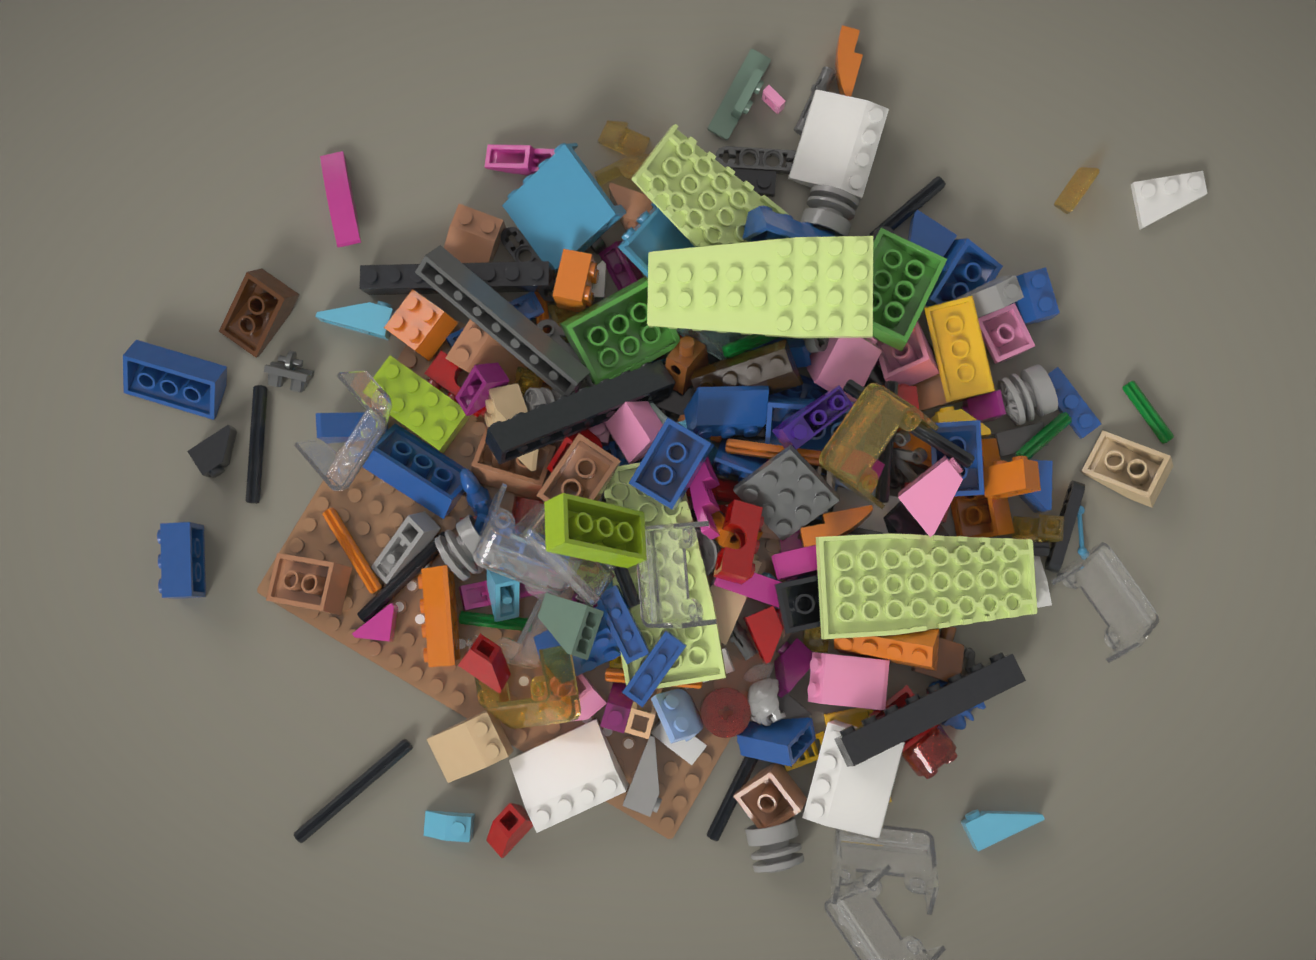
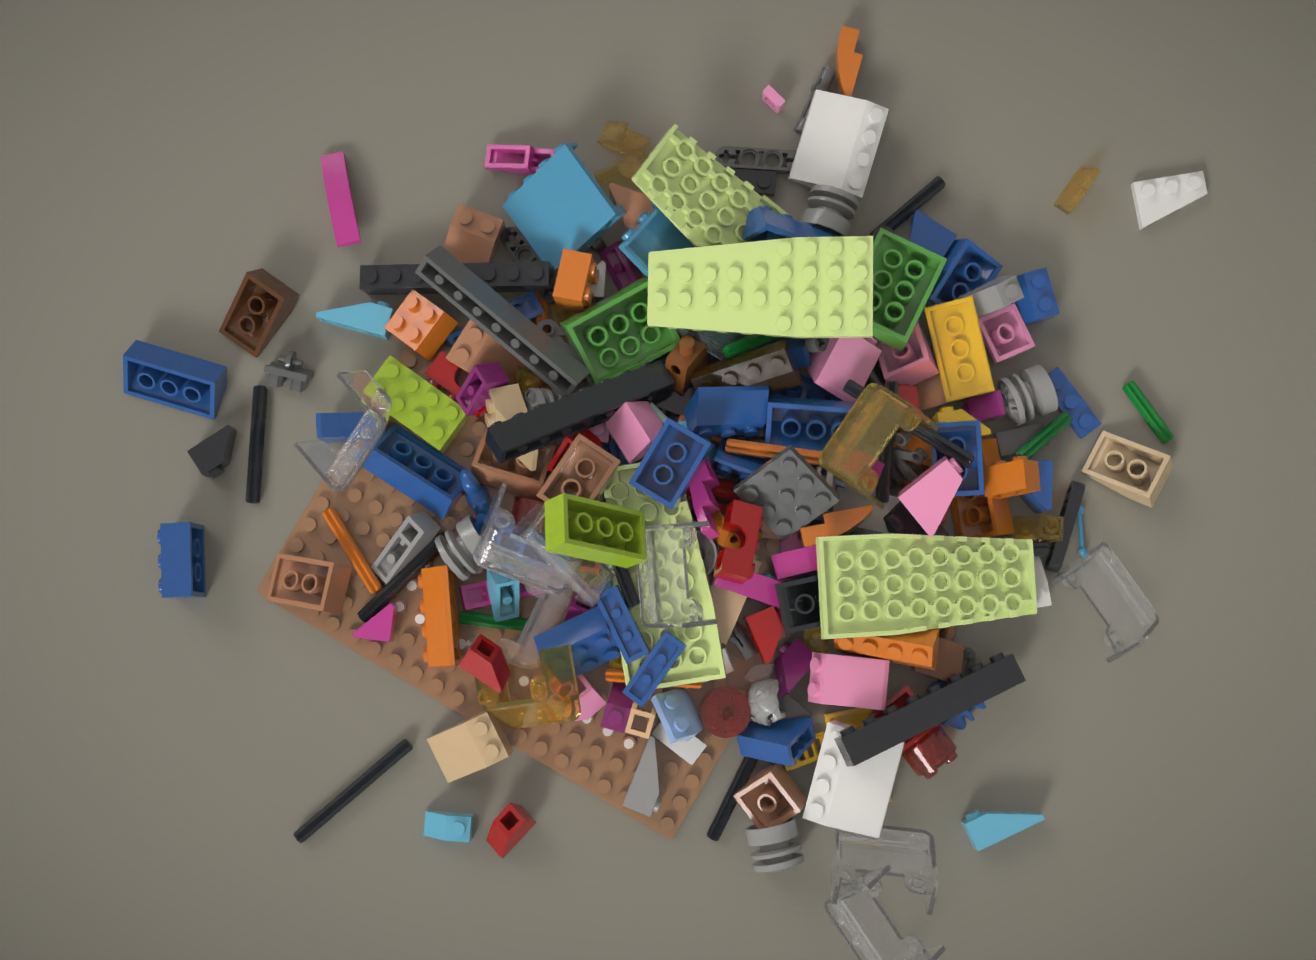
(568, 775): white slope -> none
(571, 624): sand green slope -> none
(739, 94): sand green bracket -> none
(812, 418): dark purple slope -> none

